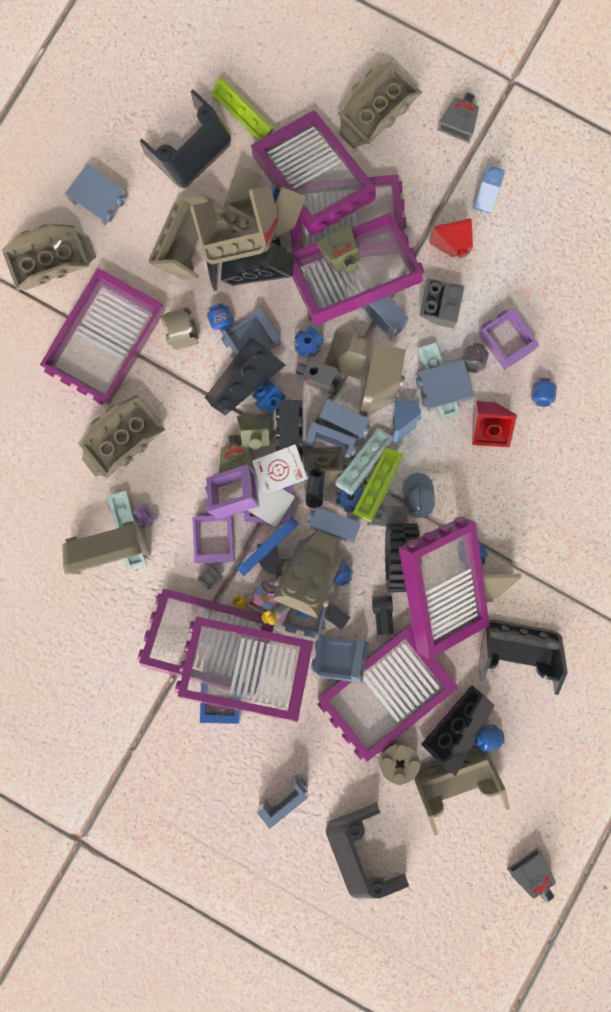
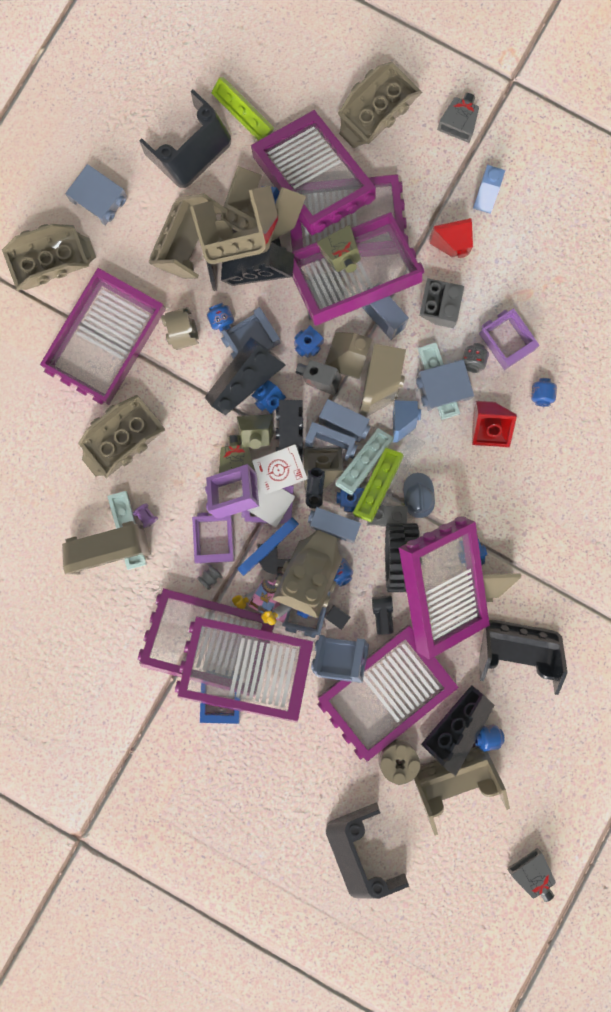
(273, 815): sand blue panel -> none

